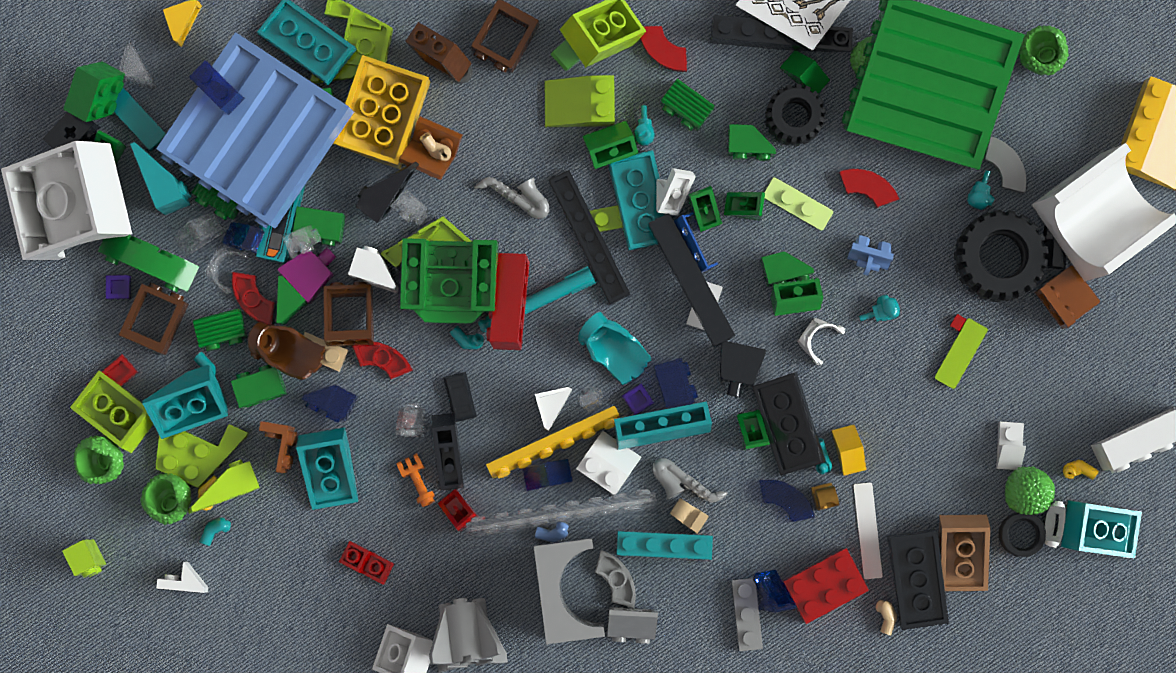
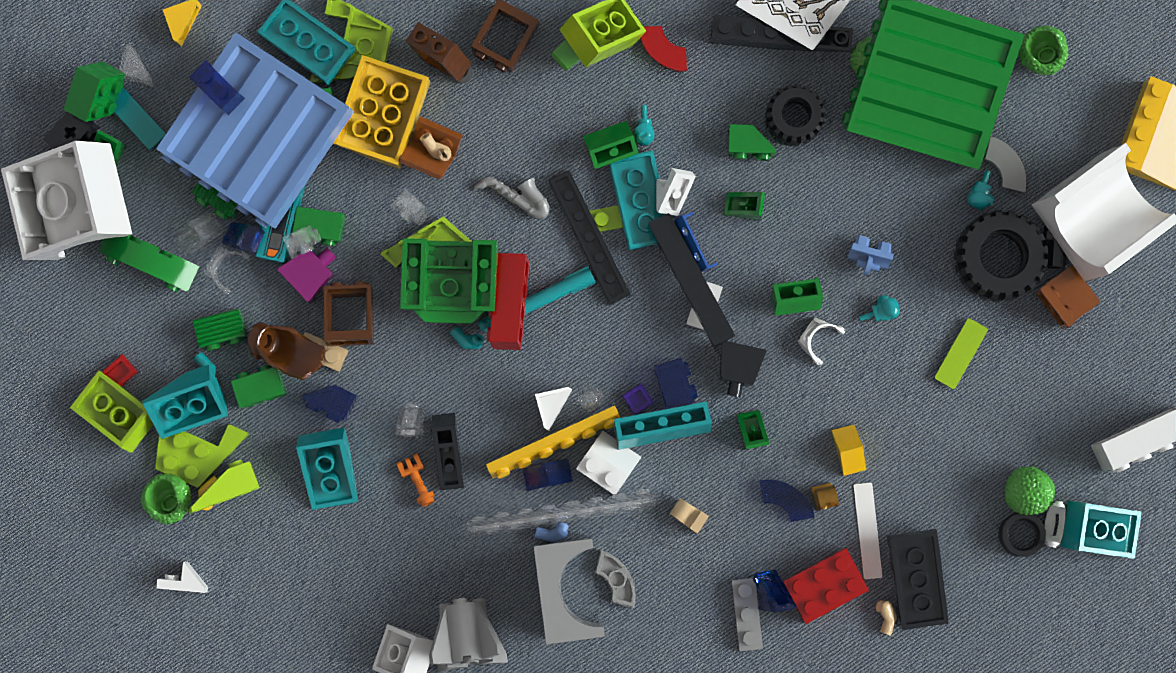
(84, 558): lime piece -> none
(98, 460): bright green hair -> none
(118, 287): dark purple tile -> none
(162, 346): reddish brown window -> none
(165, 189): teal slope -> none
(213, 527): teal arm -> none
(250, 299): red tile -> none
(288, 301): green slope -> none
(288, 439): dark orange bracket -> none
(366, 562): red slope -> none
(372, 269): white slope -> none
(377, 199): black slope -> none
(384, 357): red tile -> none
(457, 510): red slope -> none
(460, 396): black tile -> none
(580, 102): lime slope -> none
(614, 348): teal hair -> none
(632, 623): light grey slope -> none
(664, 545): teal brick -> none
(672, 476): light grey piece -> none
(686, 105): green brick -> none
(705, 208): green slope -> none
(784, 268): green slope -> none
(788, 423): black tile -> none
(798, 204): yellowish green piece -> none
(805, 71): green slope -> none
(826, 466): teal arm -> none
(868, 184): red tile -> none
(958, 322): red piece -> none
(964, 551): medium nougat slope -> none
(1010, 445): white slope -> none
(1079, 467): yellow arm -> none

